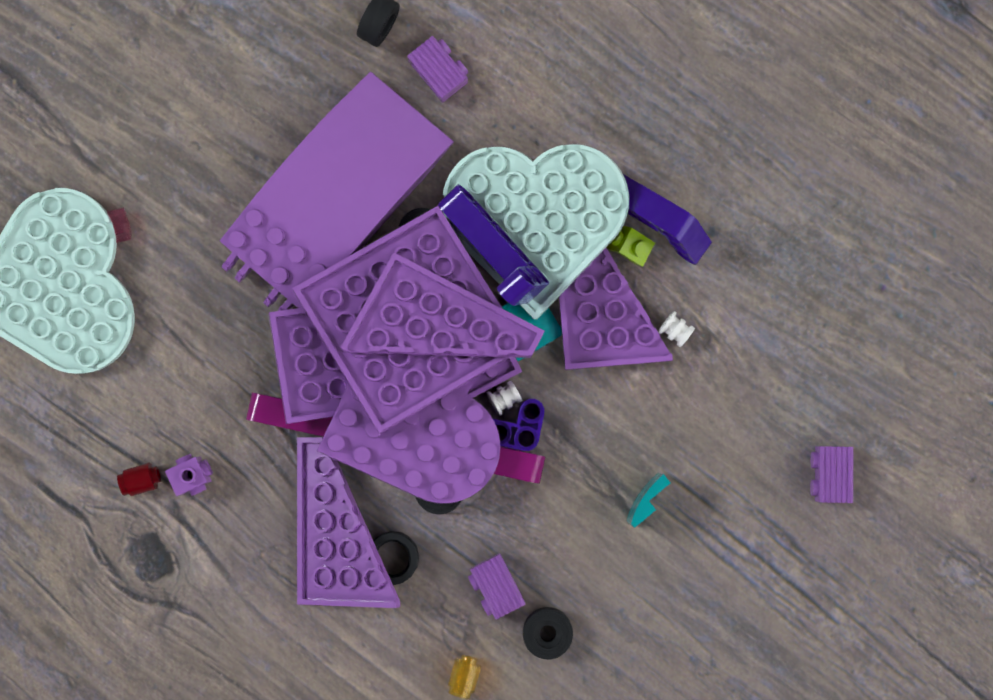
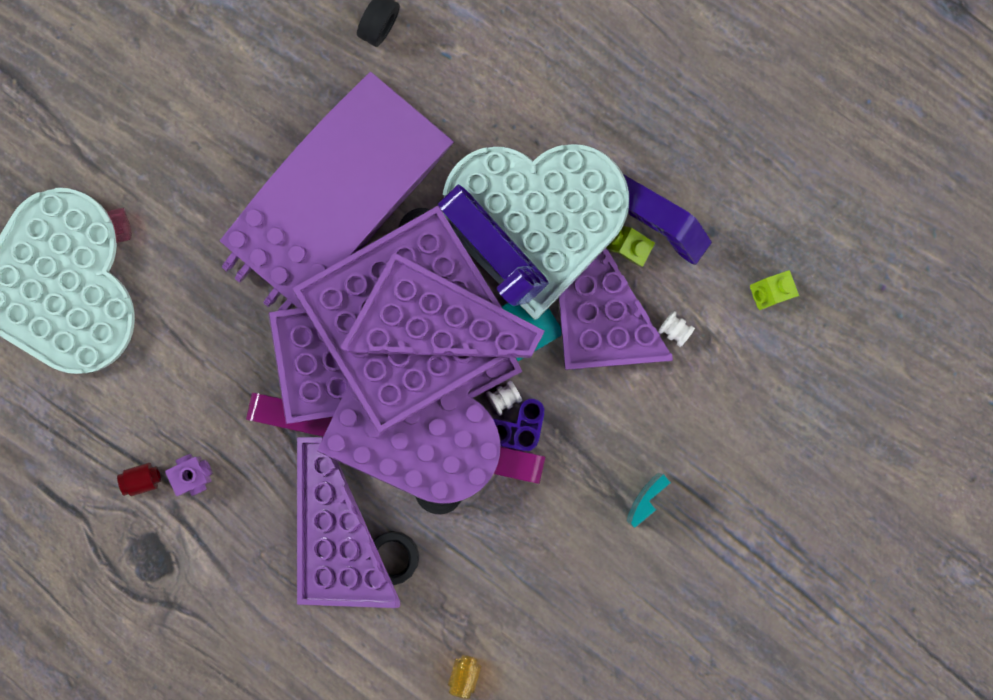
(438, 68): medium lavender brick -> none
(496, 586): medium lavender brick -> none
(547, 649): black tyre -> none
(774, 290): none -> lime bracket
(832, 474): medium lavender brick -> none

